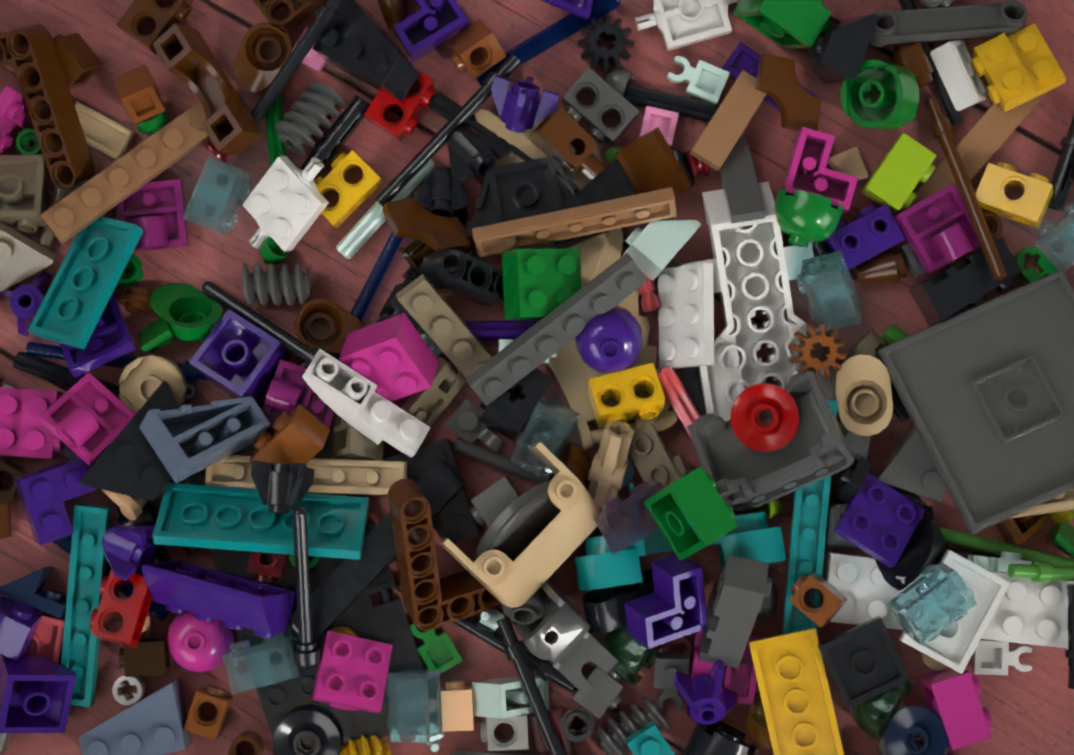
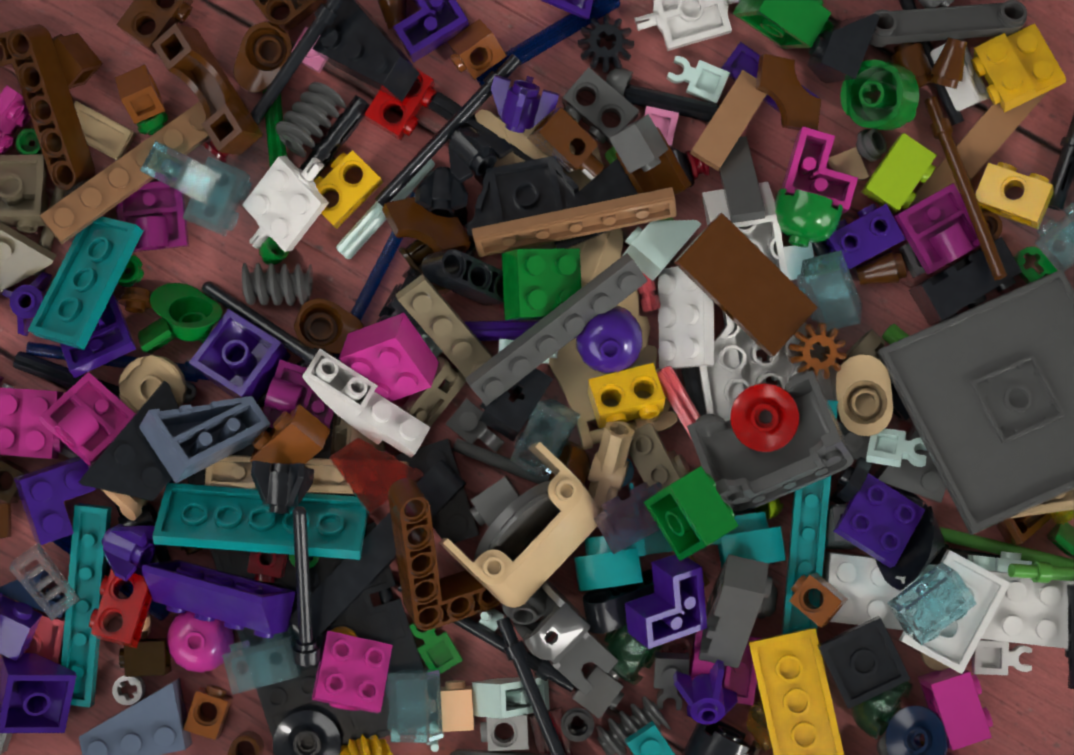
(34, 589): none -> clear slope
(181, 172): none -> clear light blue brick
(370, 472): none -> clear red wing
(639, 145): none -> dark grey brick
(746, 284): none -> reddish brown tile
(871, 144): none -> dark grey plate
(891, 447): none -> light aqua plate
(950, 64): none -> reddish brown cone

